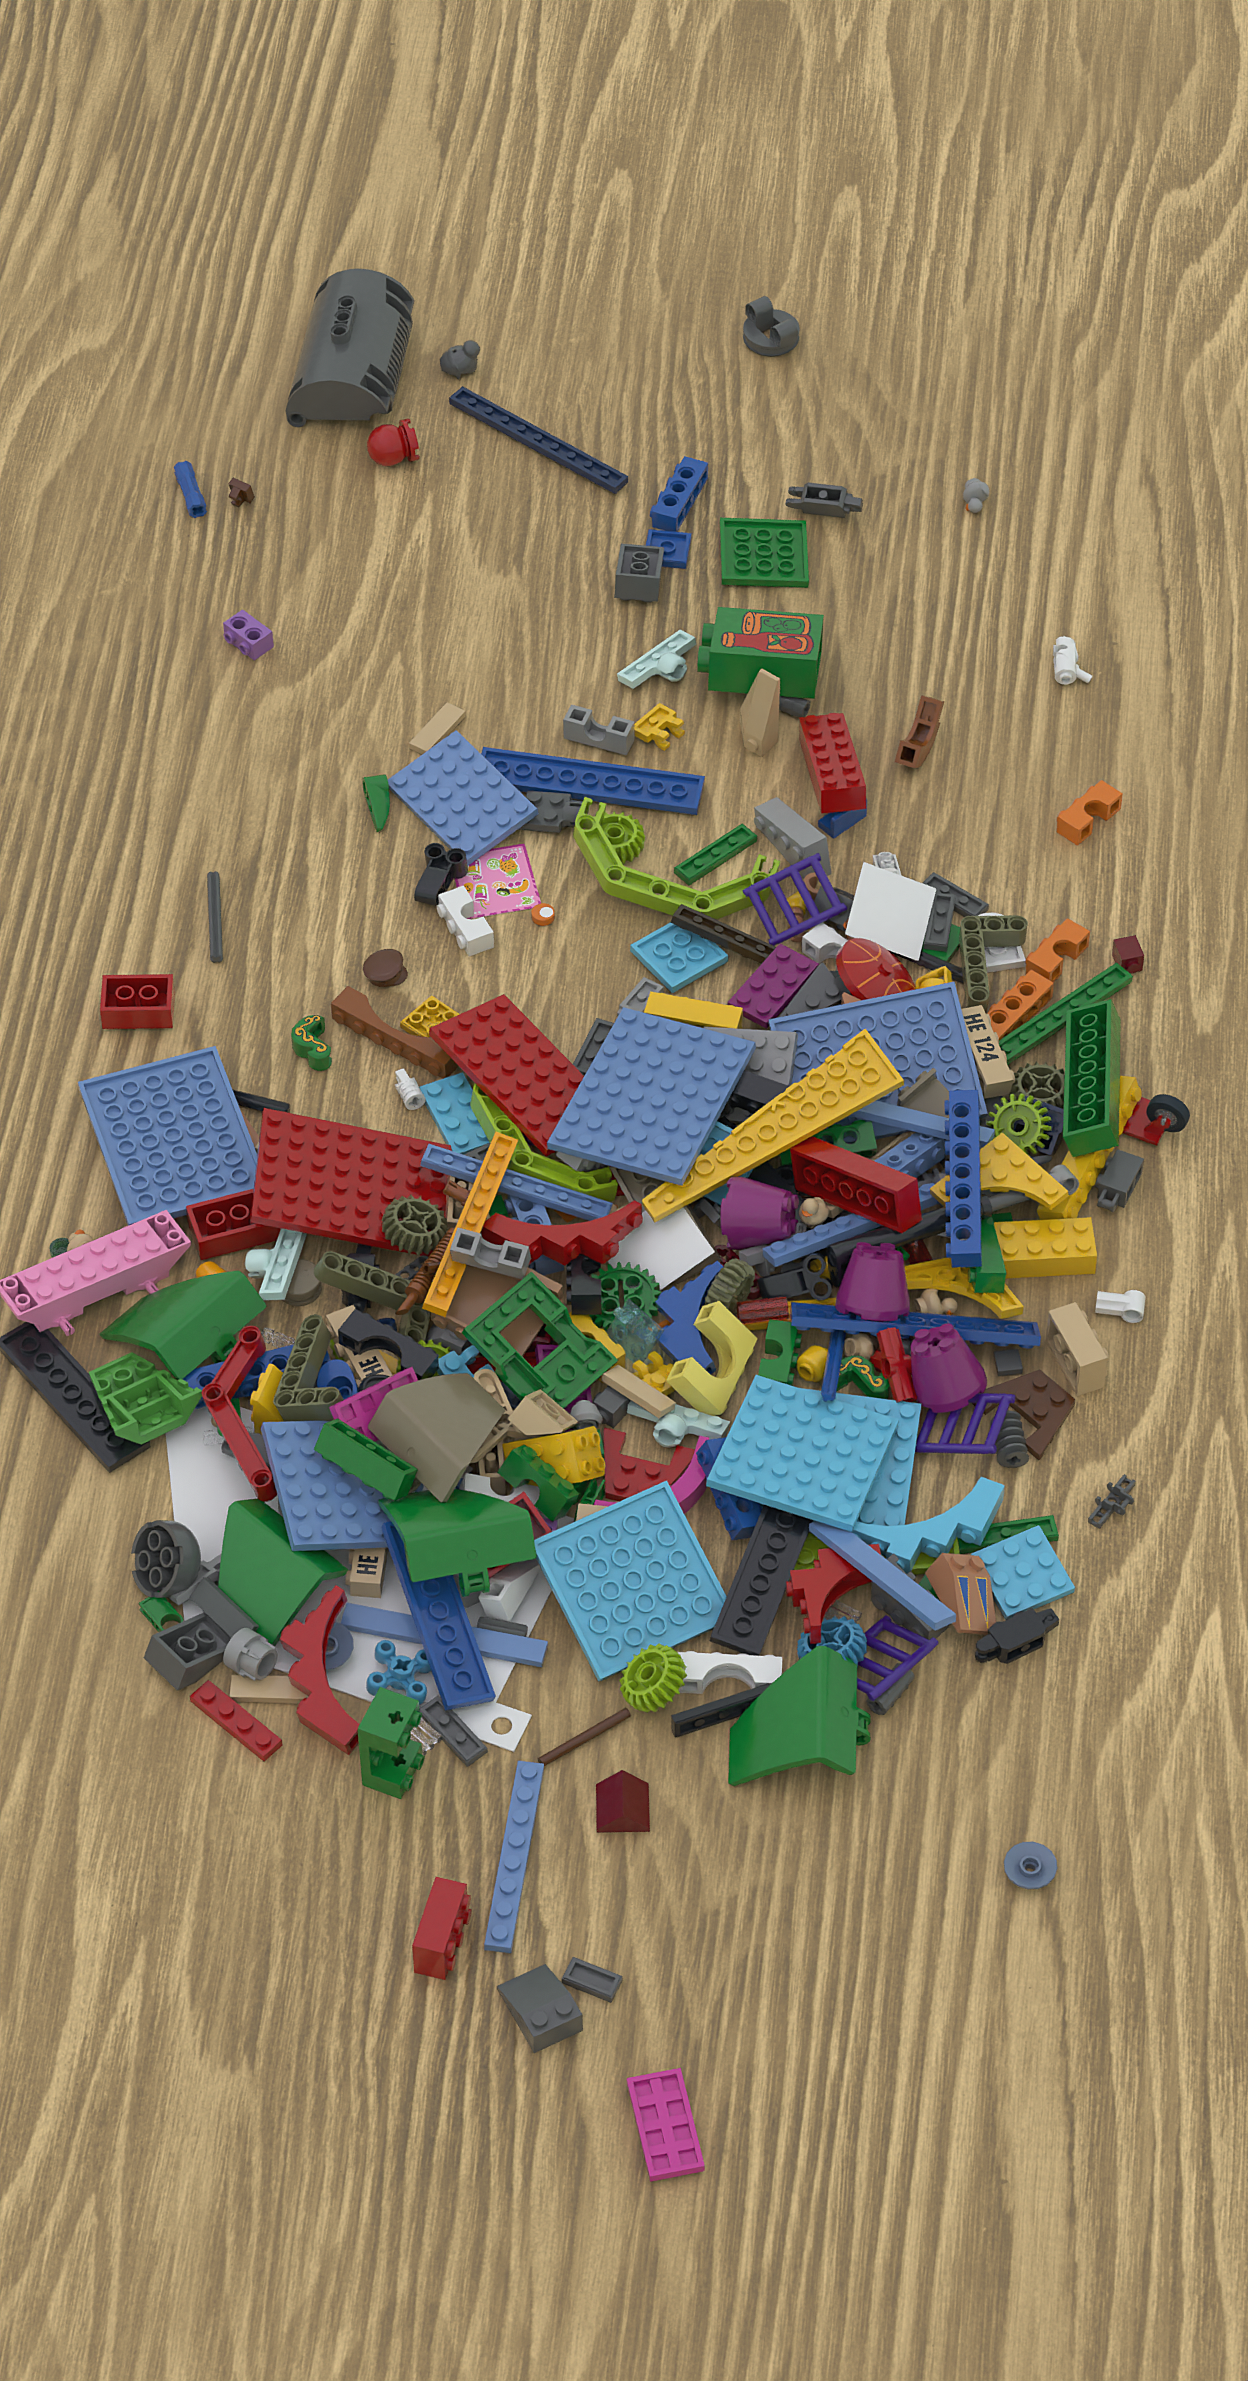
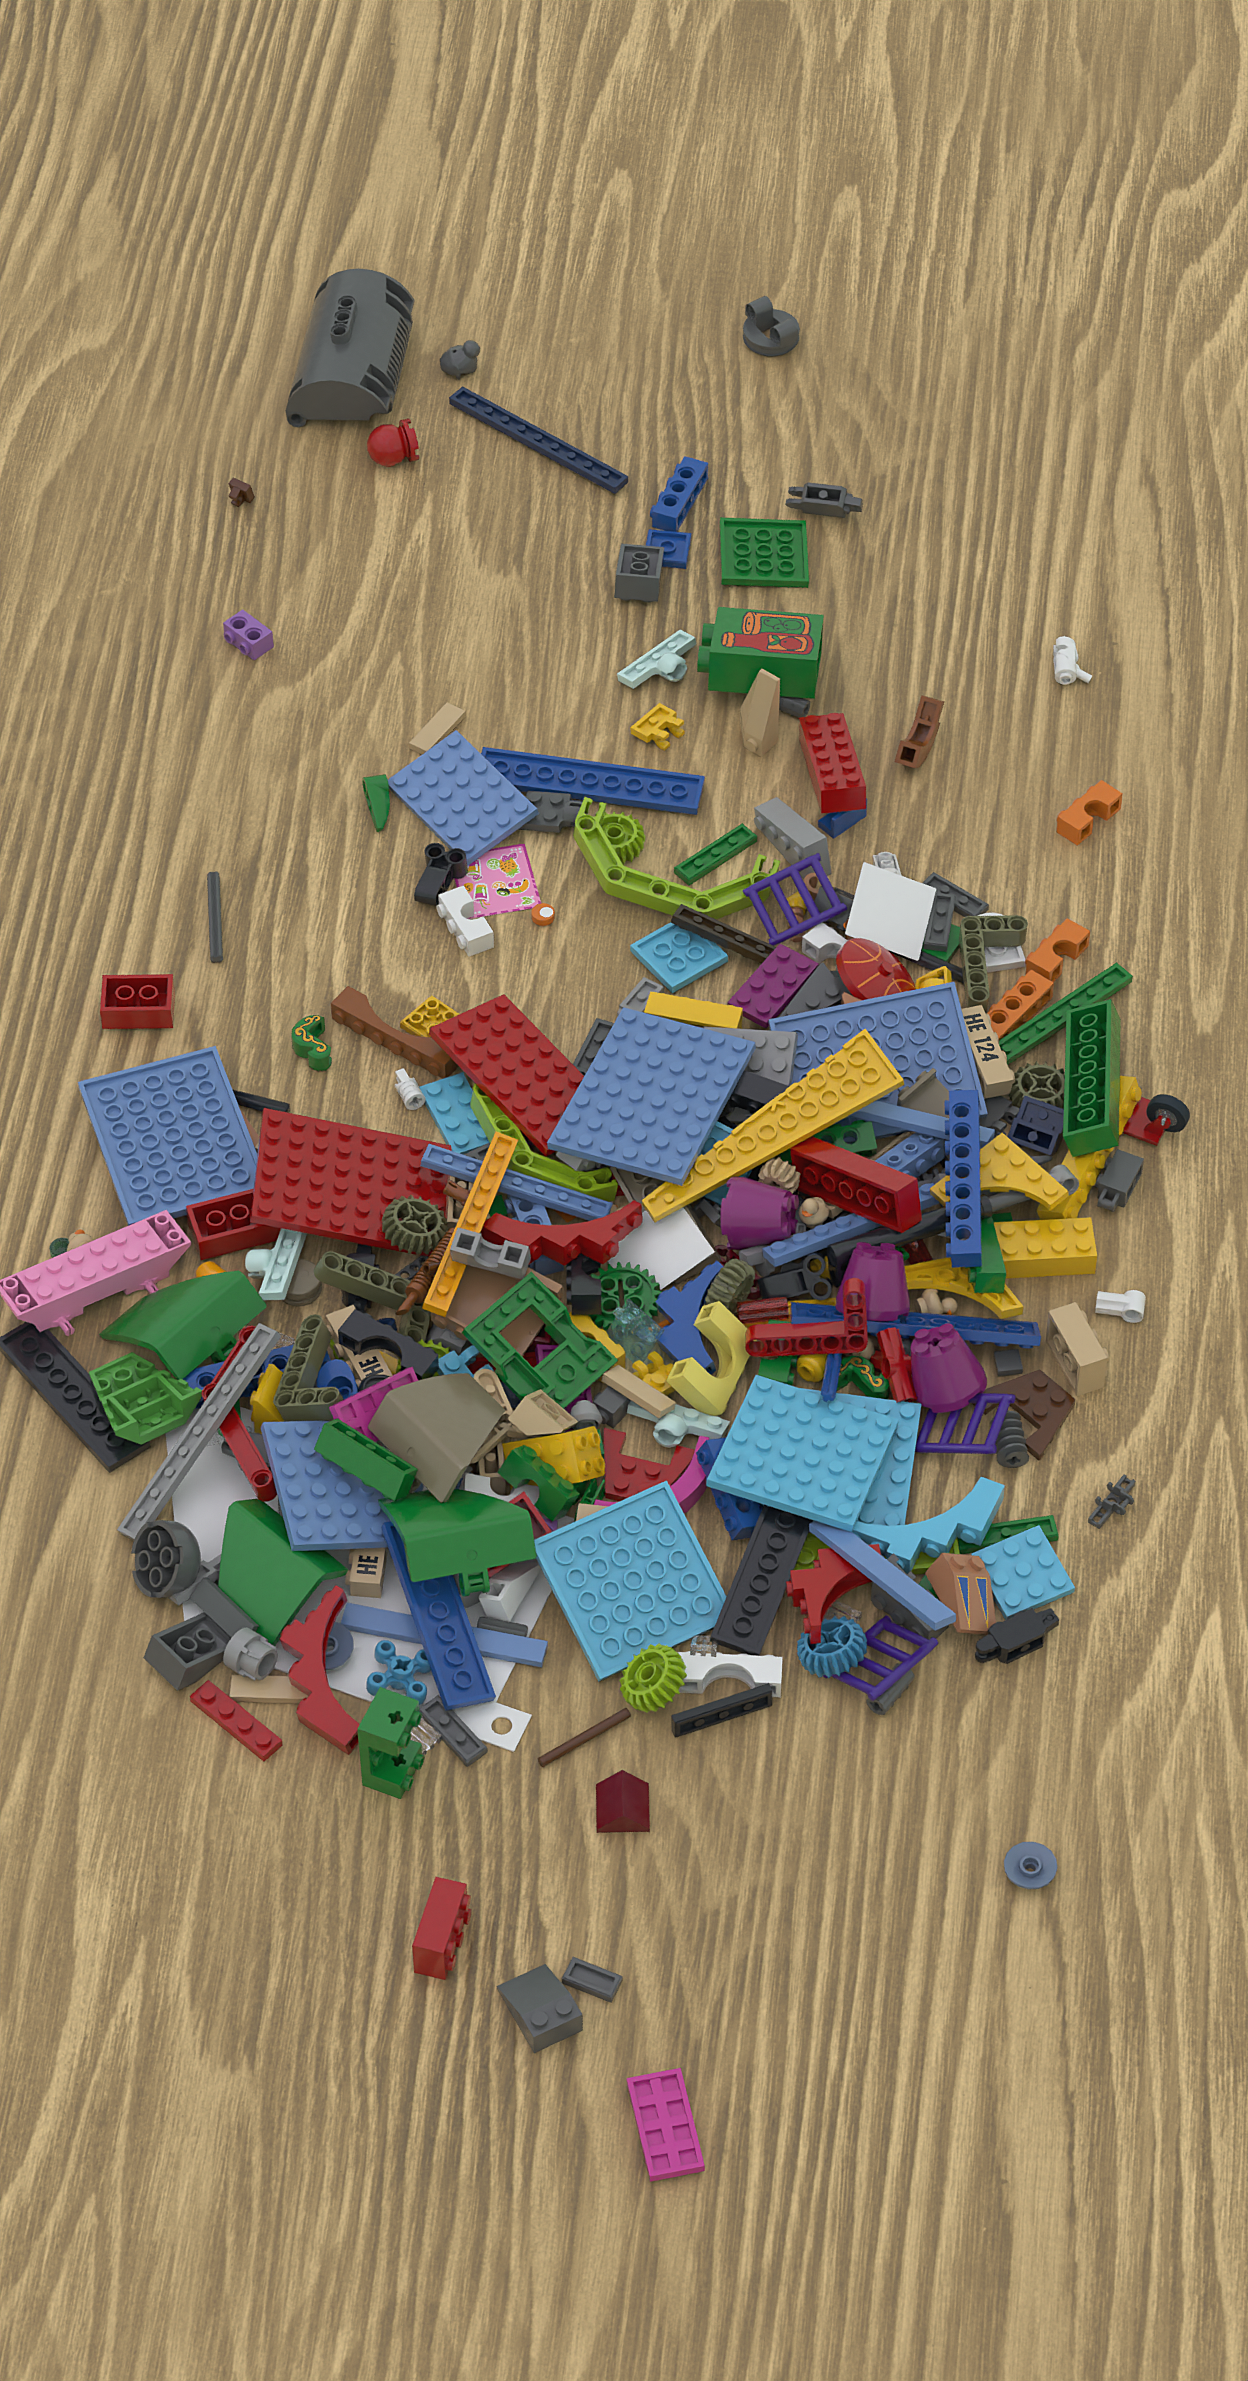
(159, 1611): green piece -> none
(186, 479): blue axle -> none
(200, 1430): none -> light grey plate
(385, 968): reddish brown piece -> none
(514, 1857): medium blue plate -> none
(582, 728): light grey arch -> none
(704, 1647): none -> clear tile
(779, 1175): none -> tan gear
(801, 1720): green panel -> none
(817, 1332): none -> red beam
(975, 494): light grey animal -> none
(1025, 1111): lime gear -> none
(1128, 954): dark red brick -> none

